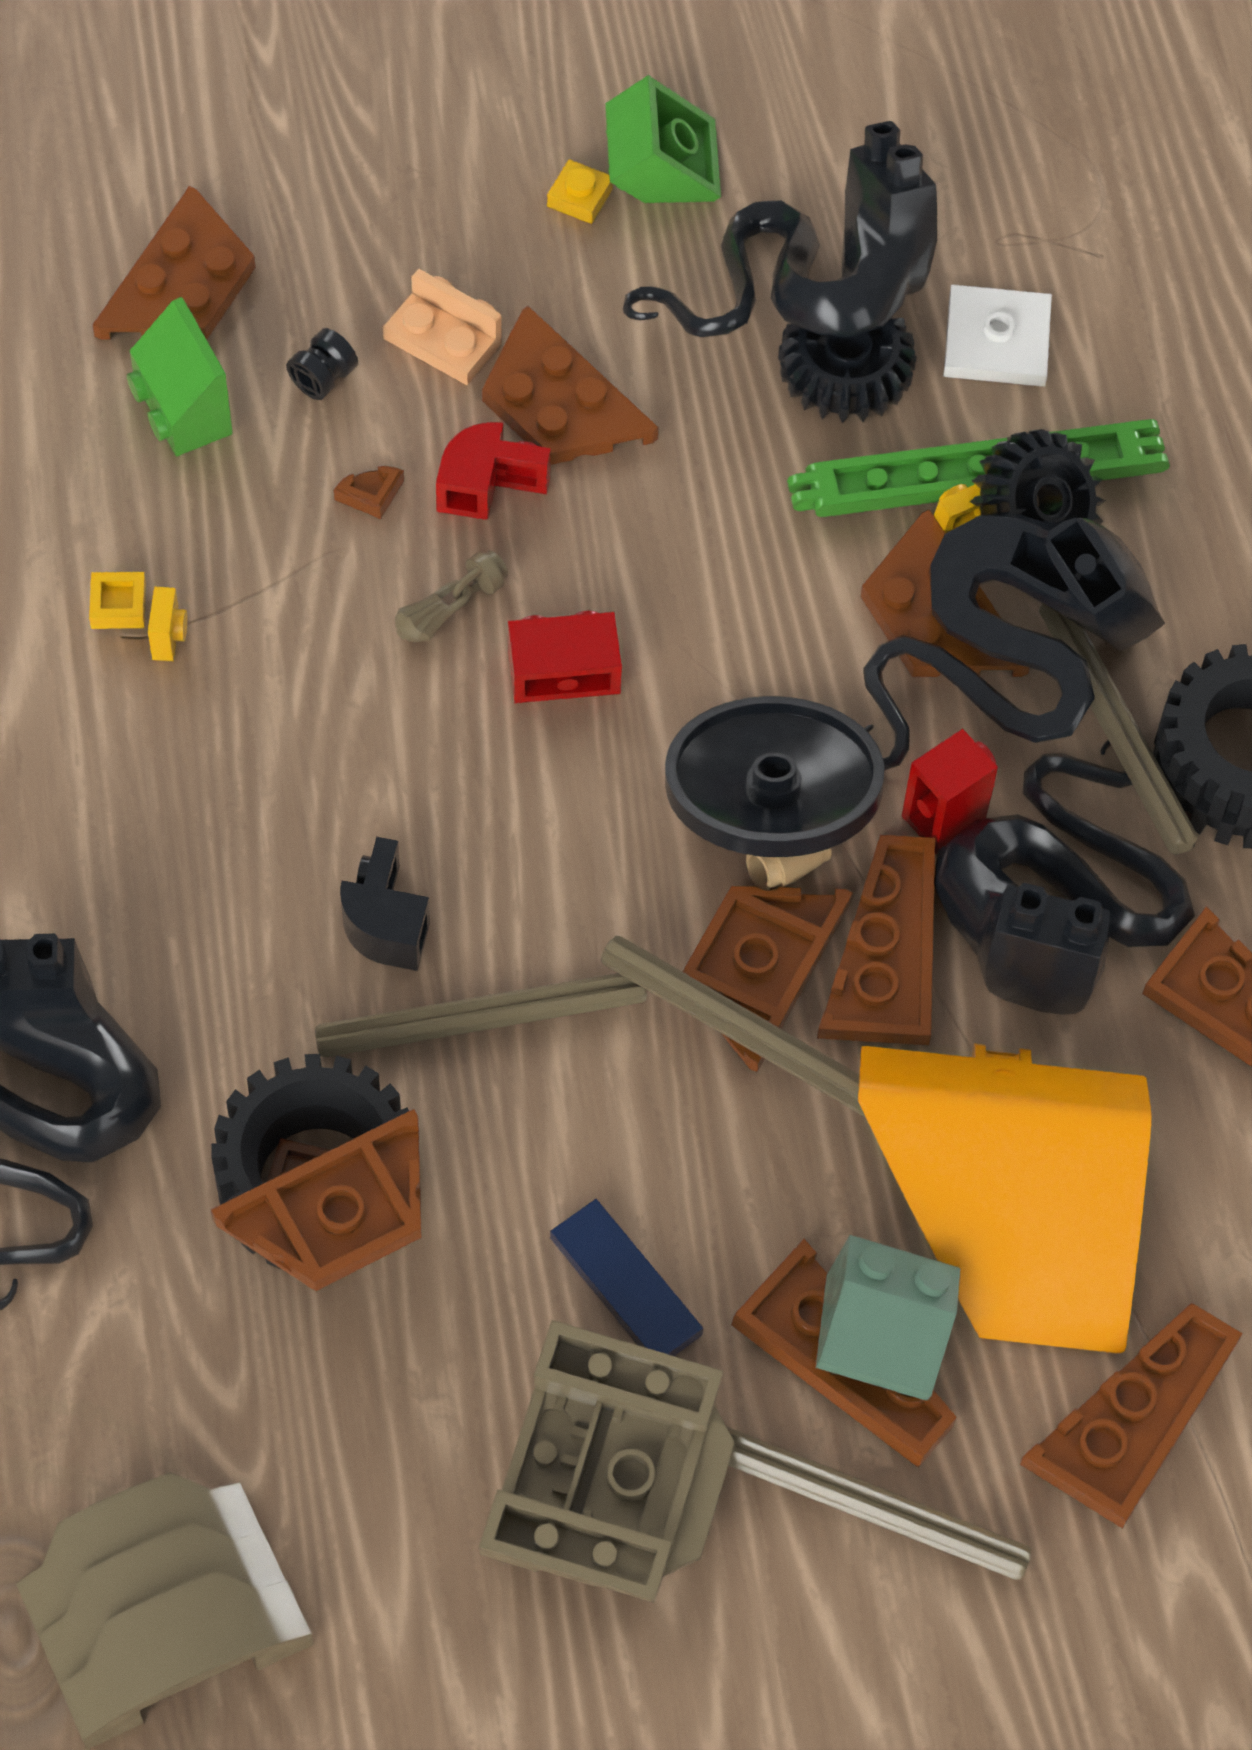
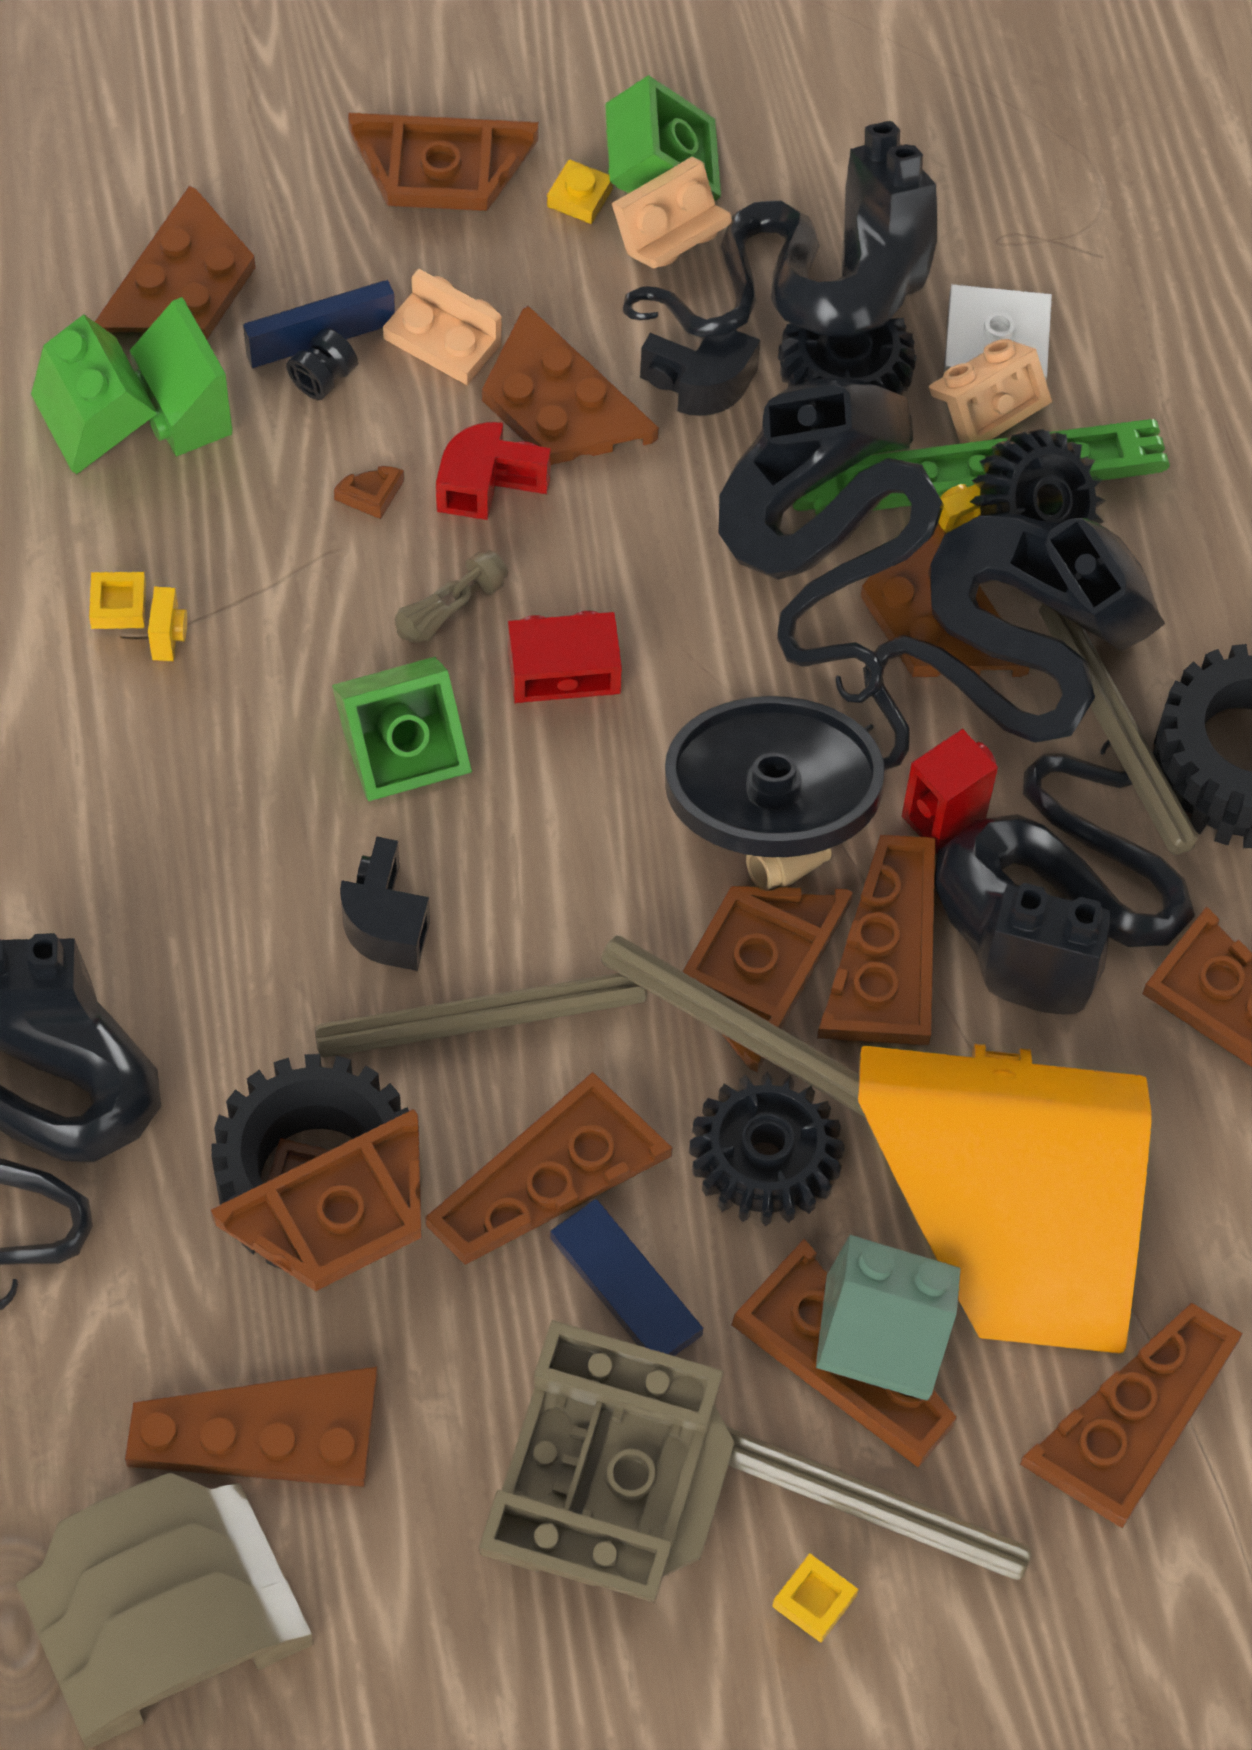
(88, 392): none -> bright green slope
(270, 1430): none -> dark orange wing
(292, 330): none -> dark blue tile
(402, 728): none -> bright green slope
(441, 158): none -> dark orange wing
(553, 1166): none -> dark orange wing
(669, 215): none -> light nougat bracket
(705, 378): none -> black brick
(758, 1180): none -> black gear
(804, 442): none -> black hips
(815, 1598): none -> yellow plate
(993, 390): none -> light nougat bracket

